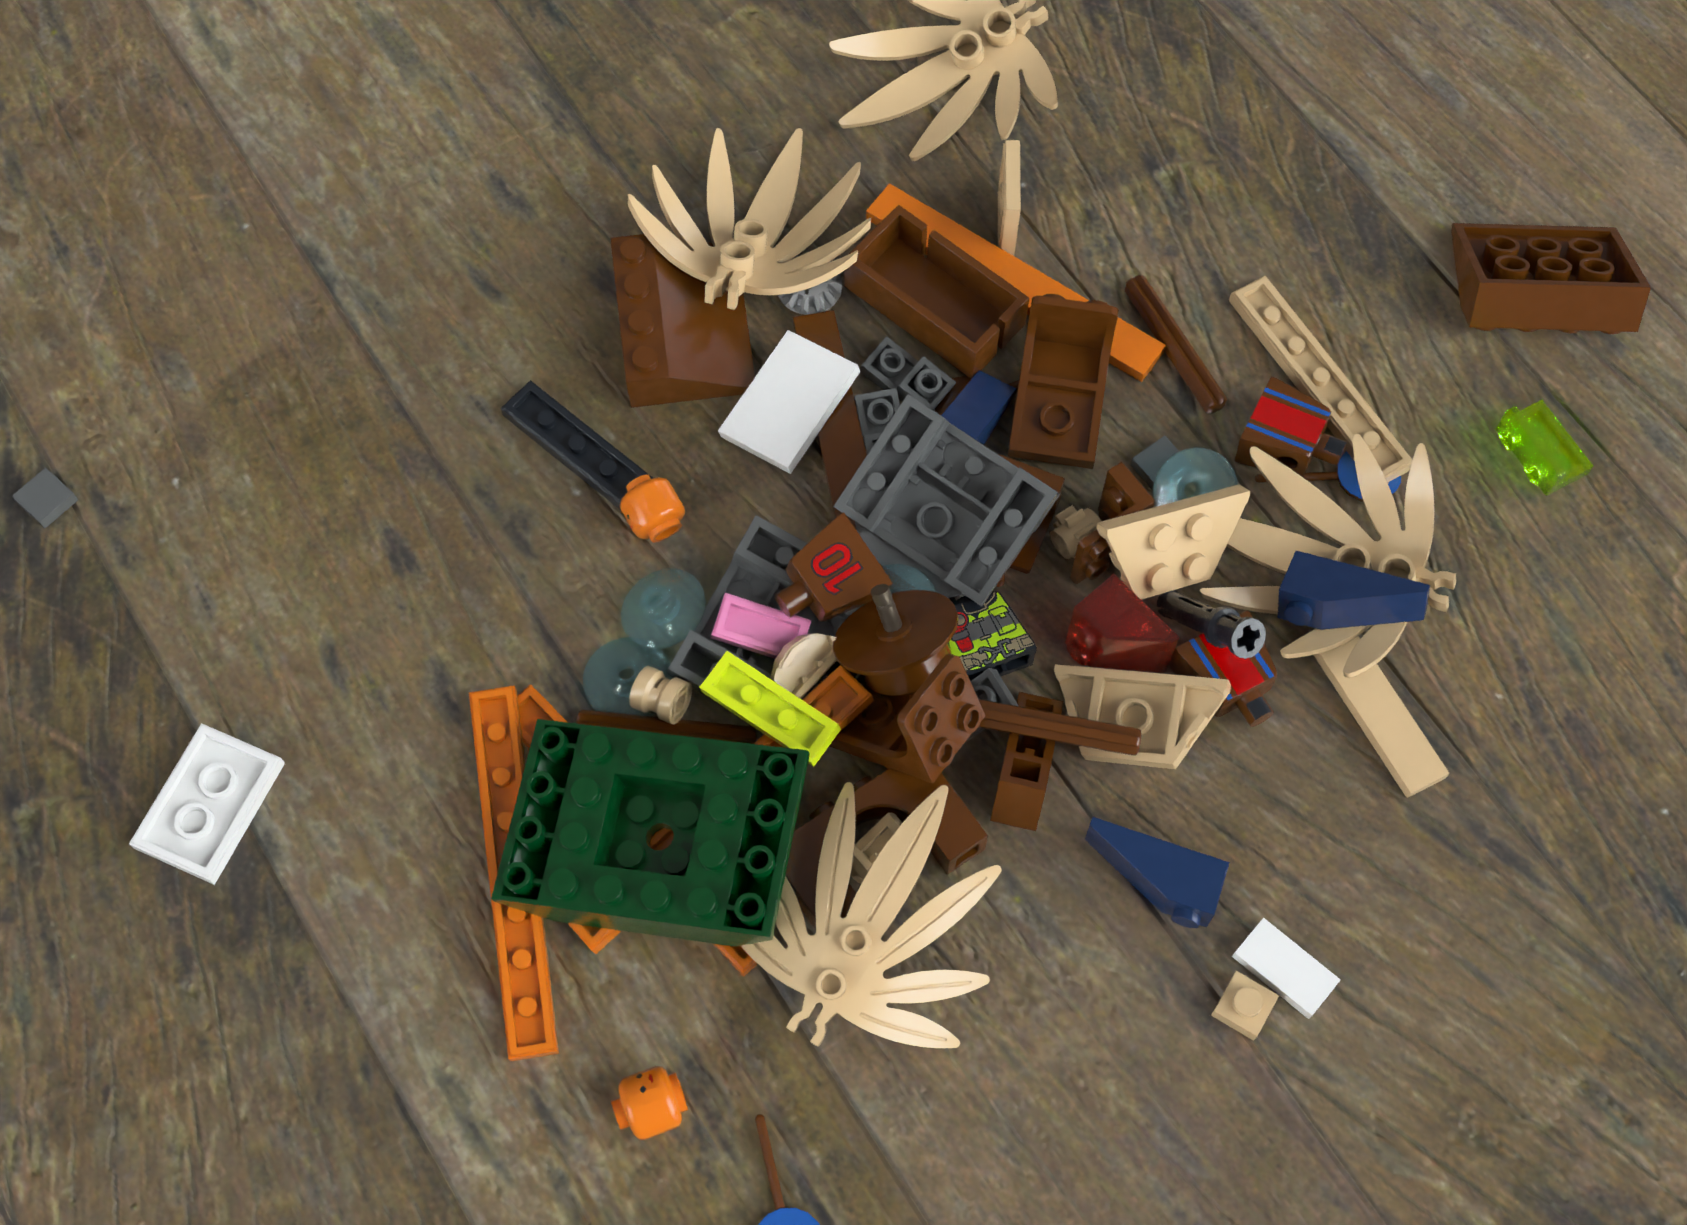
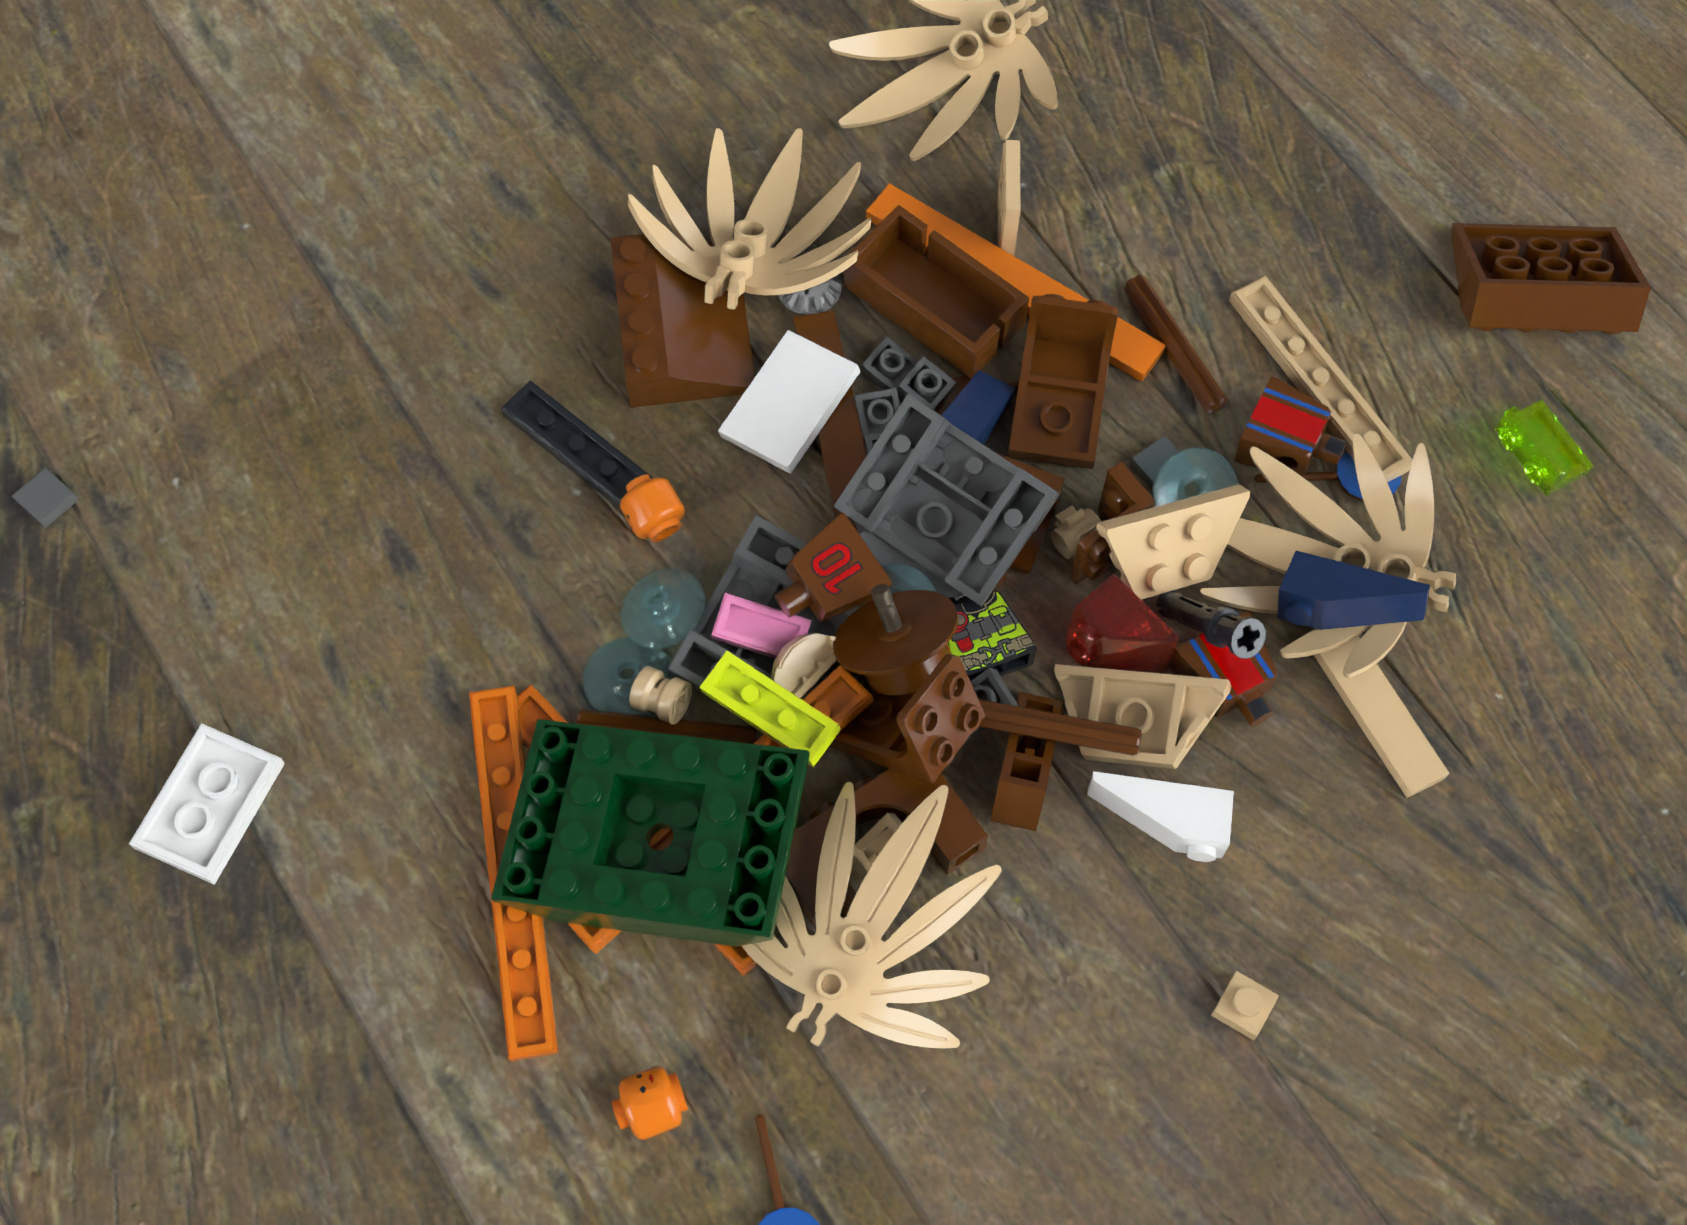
(1167, 874): dark blue slope -> none
(1176, 814): none -> white slope
(1286, 968): white tile -> none

